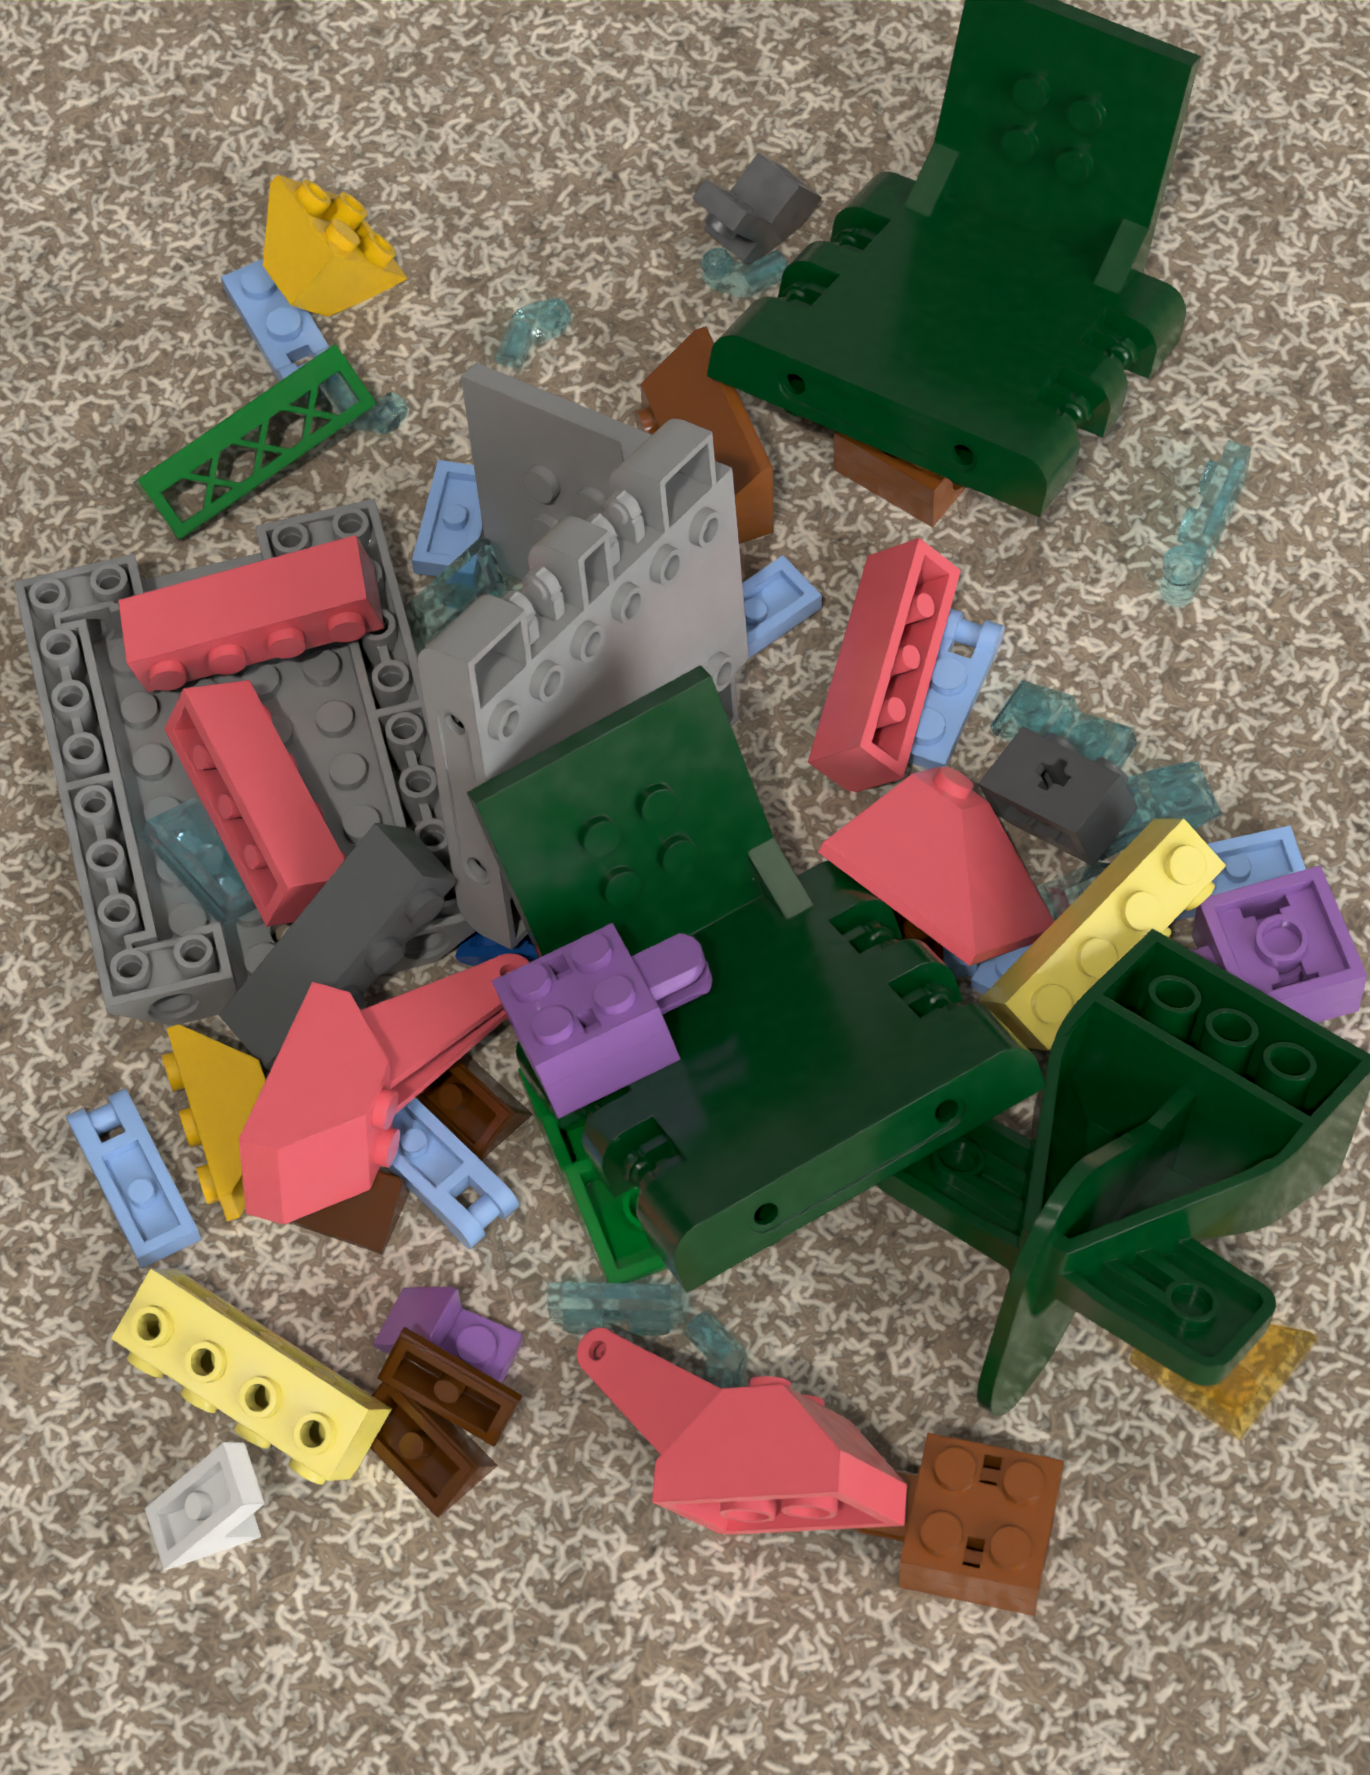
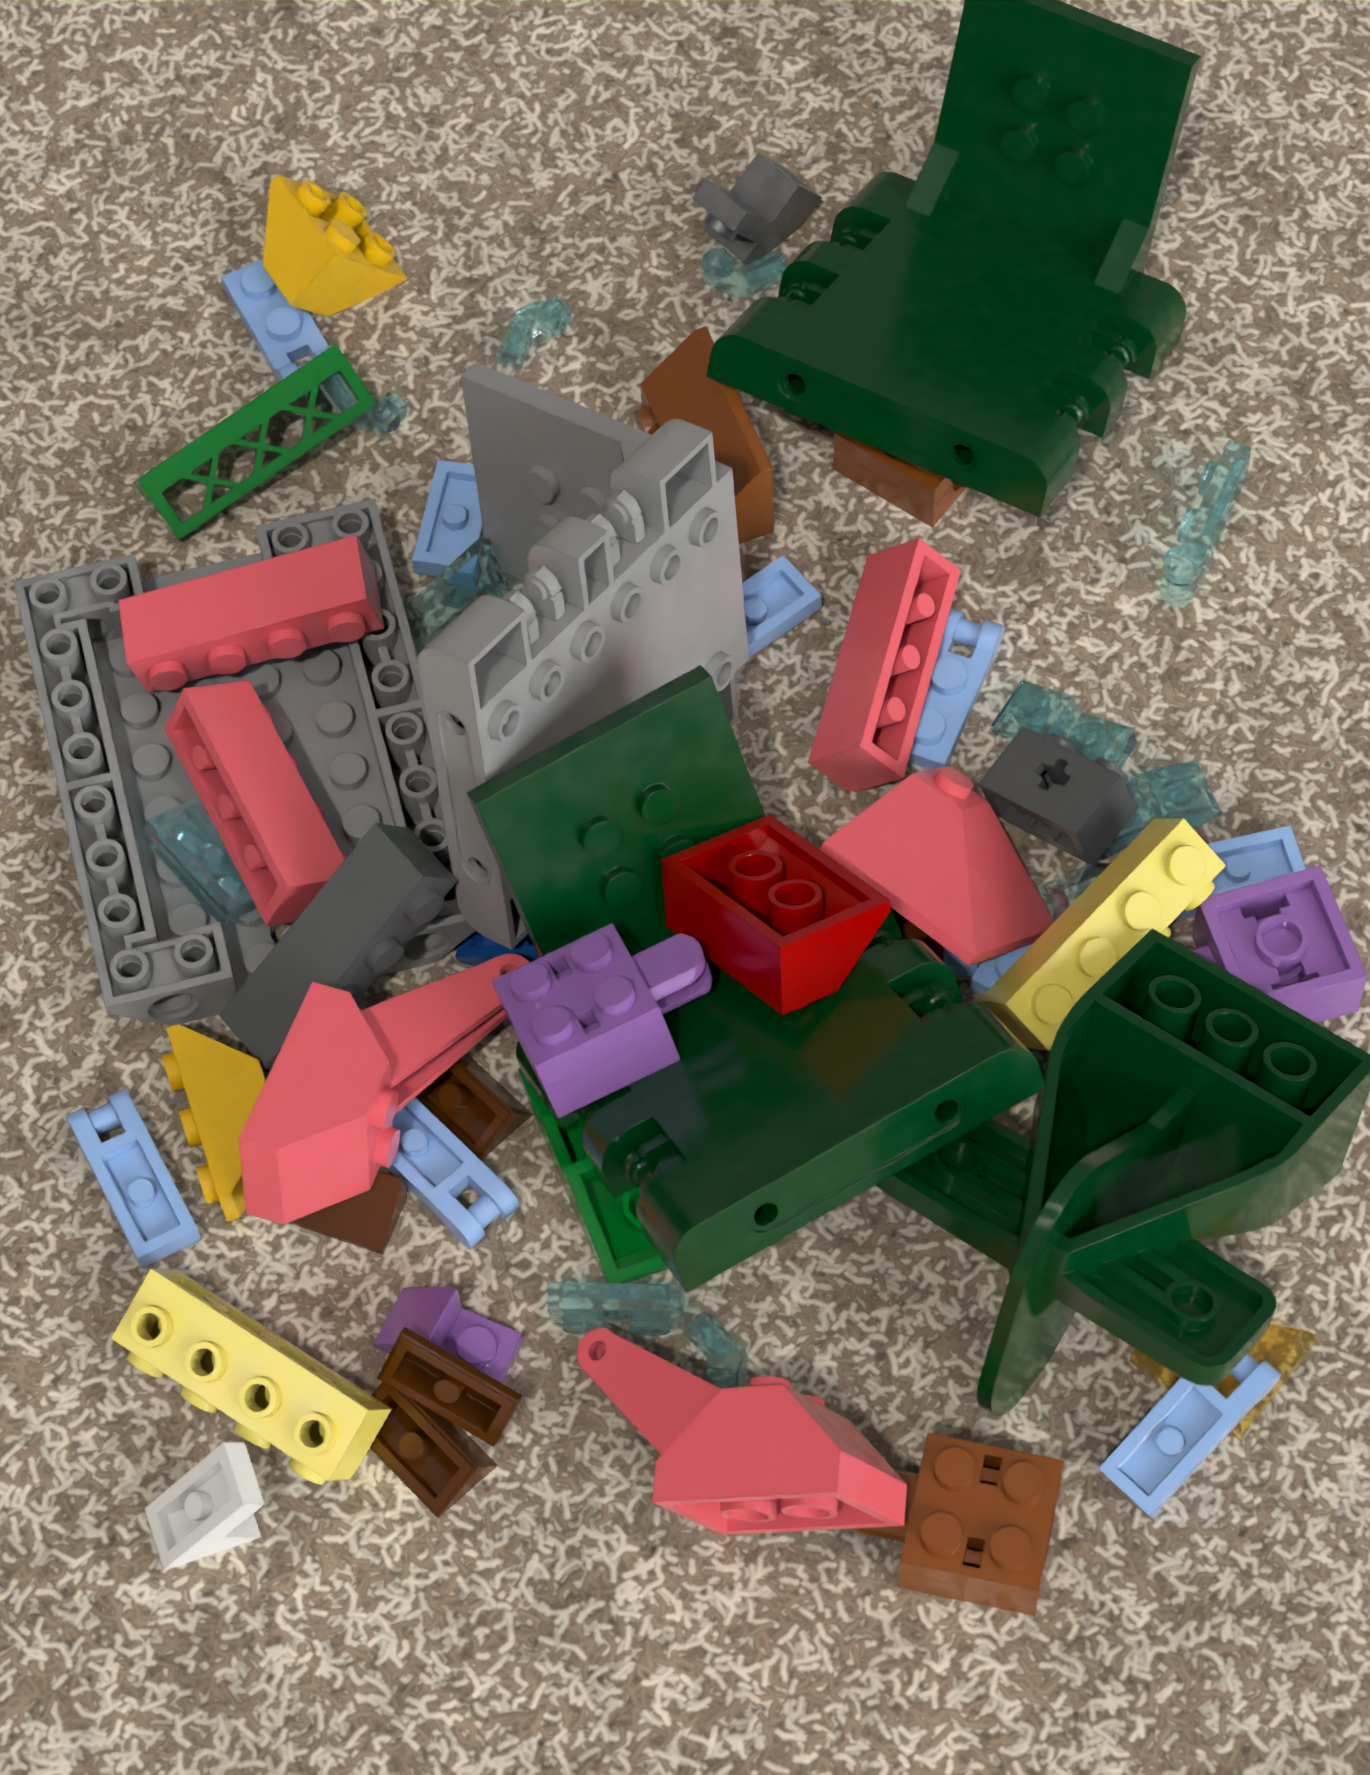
(772, 911): none -> red slope
(1183, 1434): none -> light blue plate

